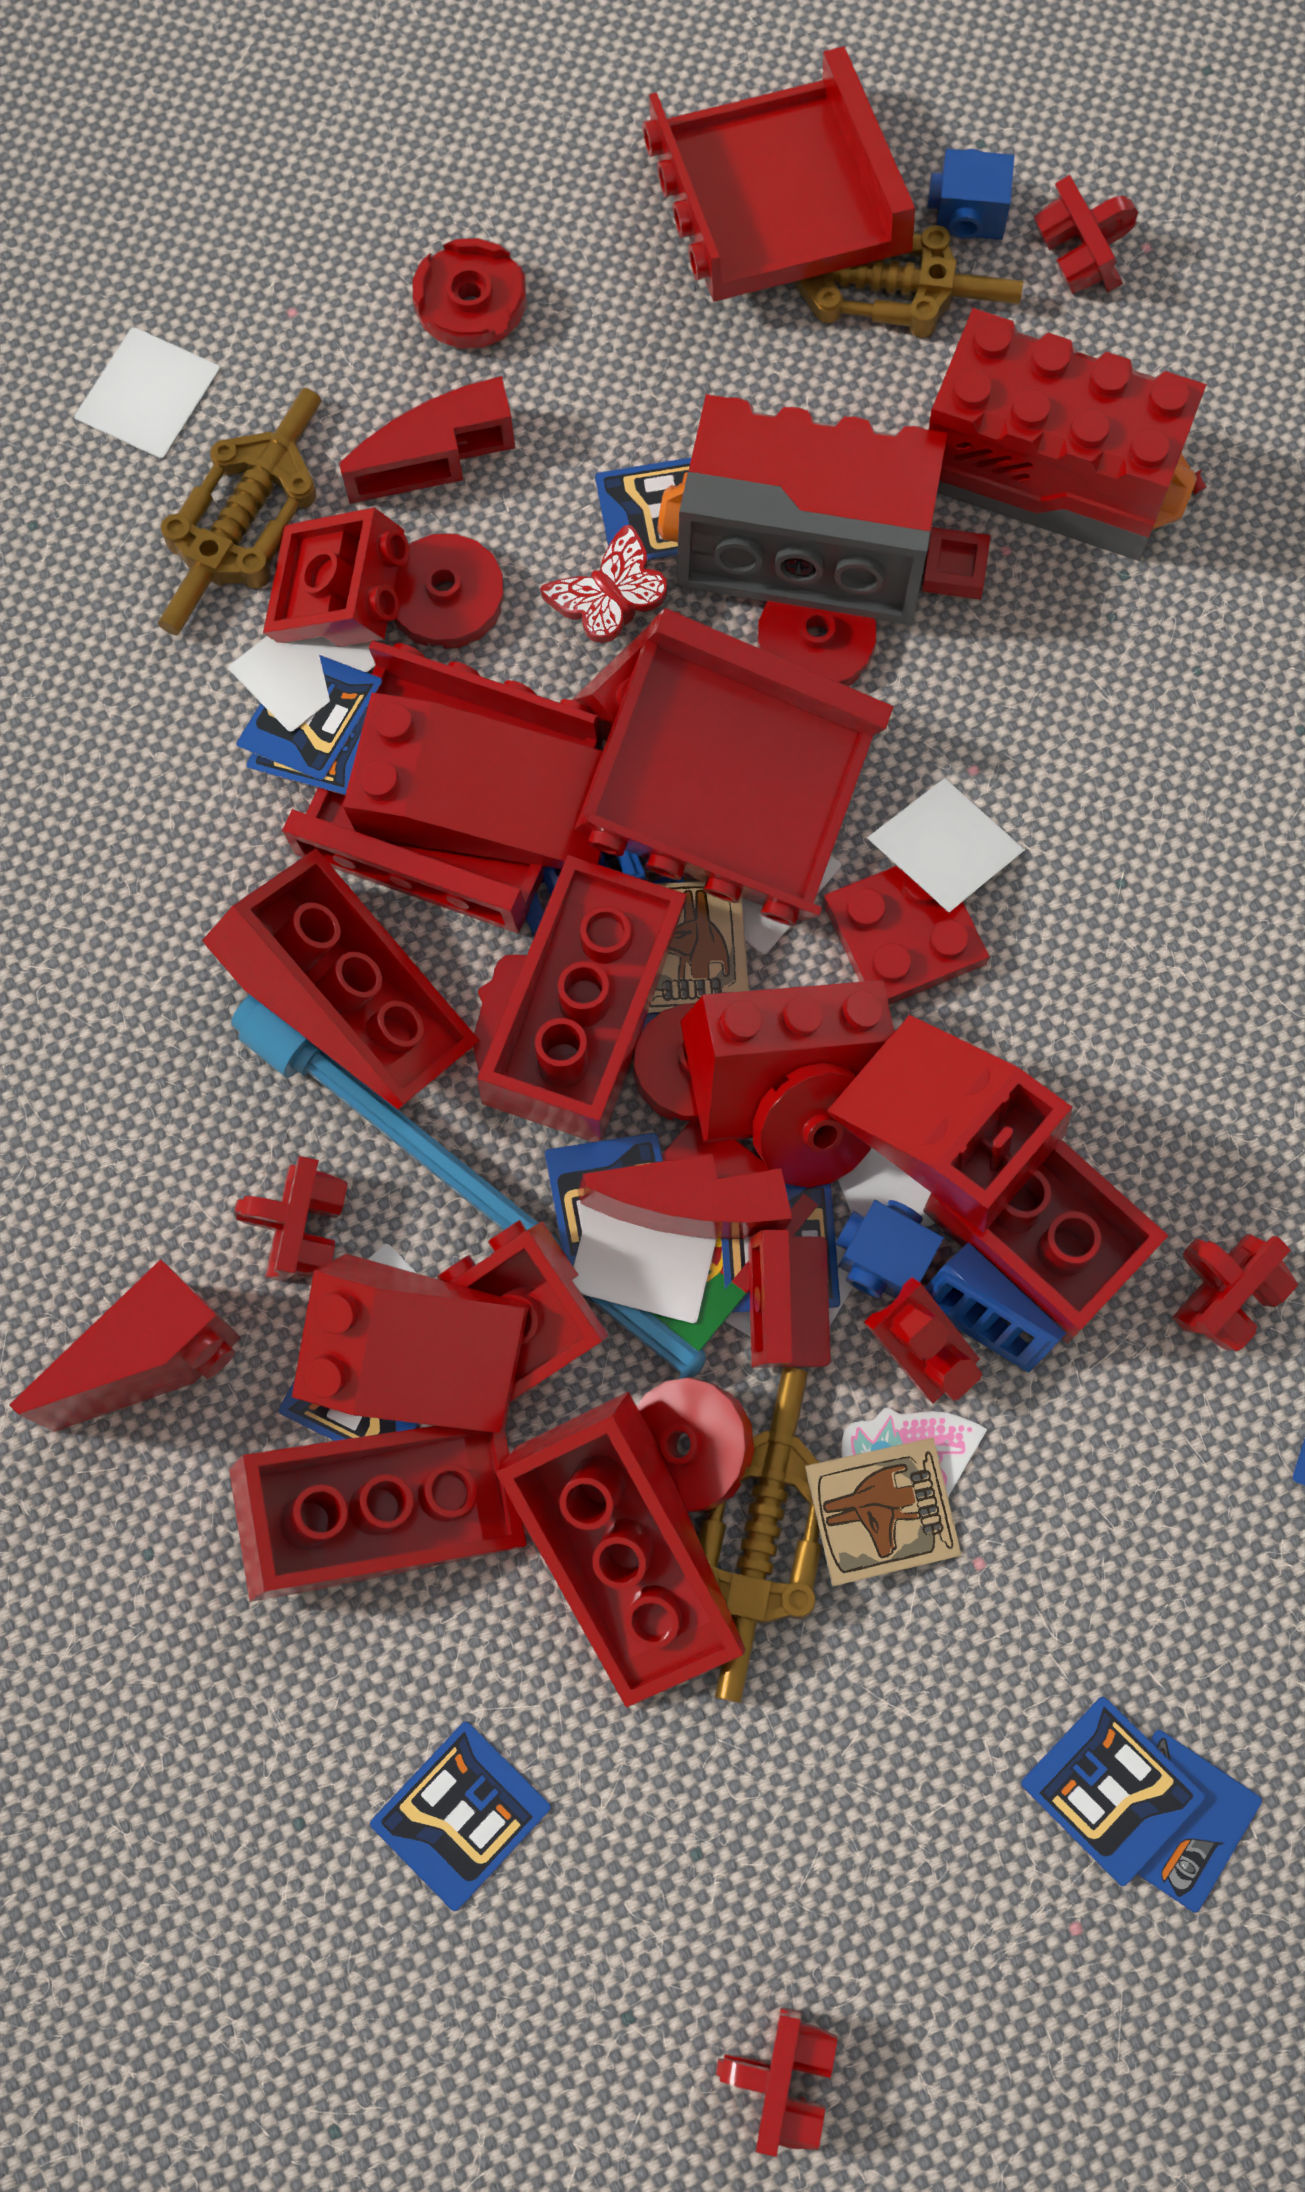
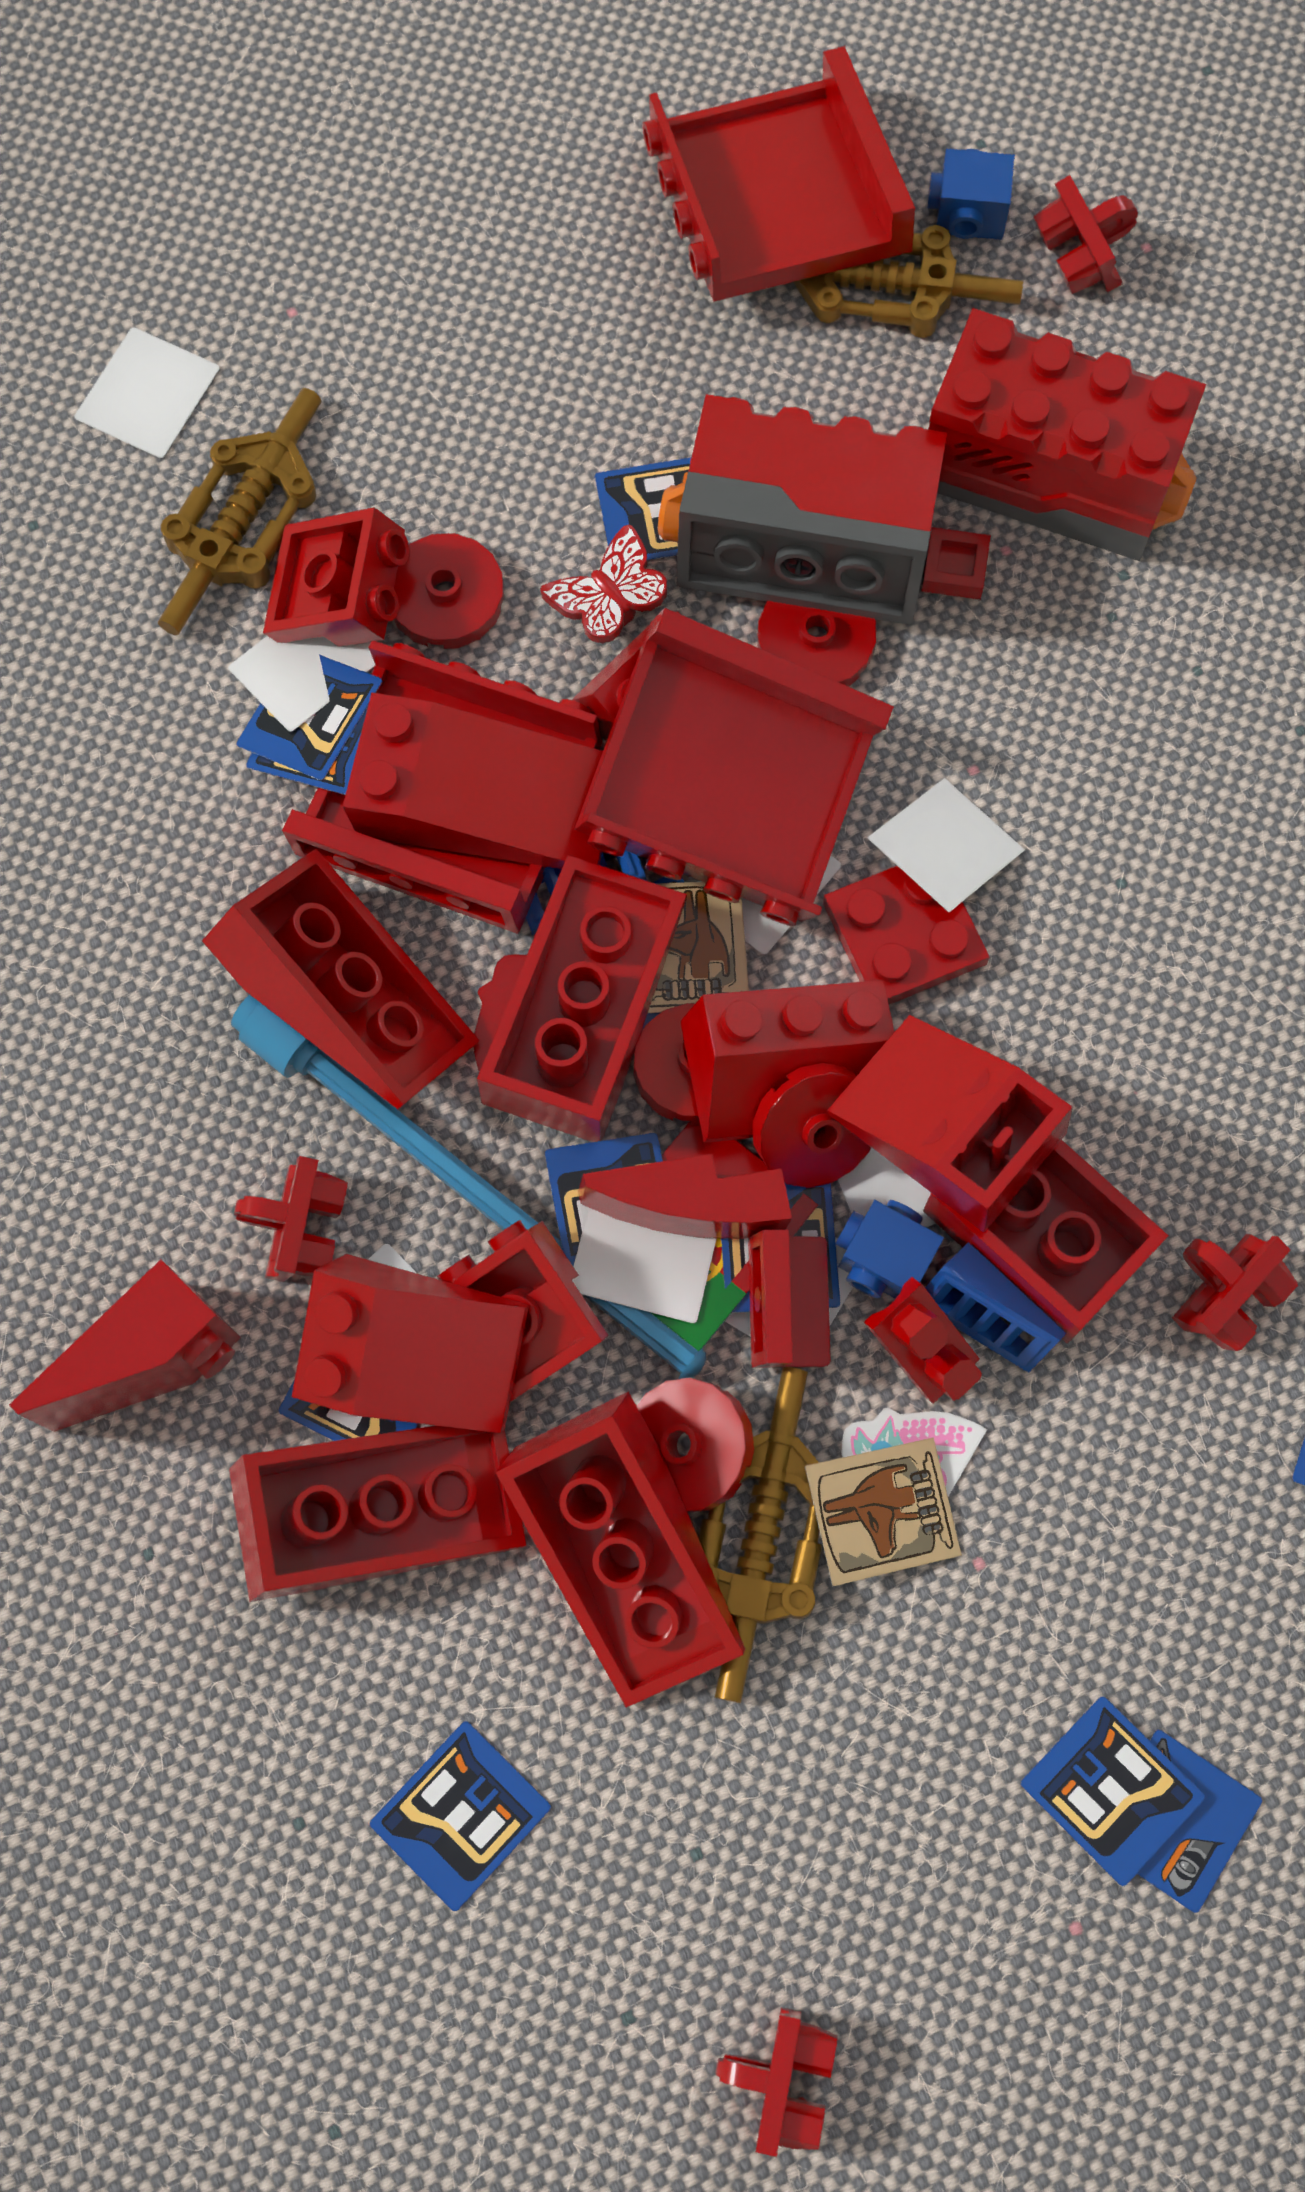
(429, 441): red slope -> none
(466, 270): red plate -> none
(1199, 484): red piece -> none

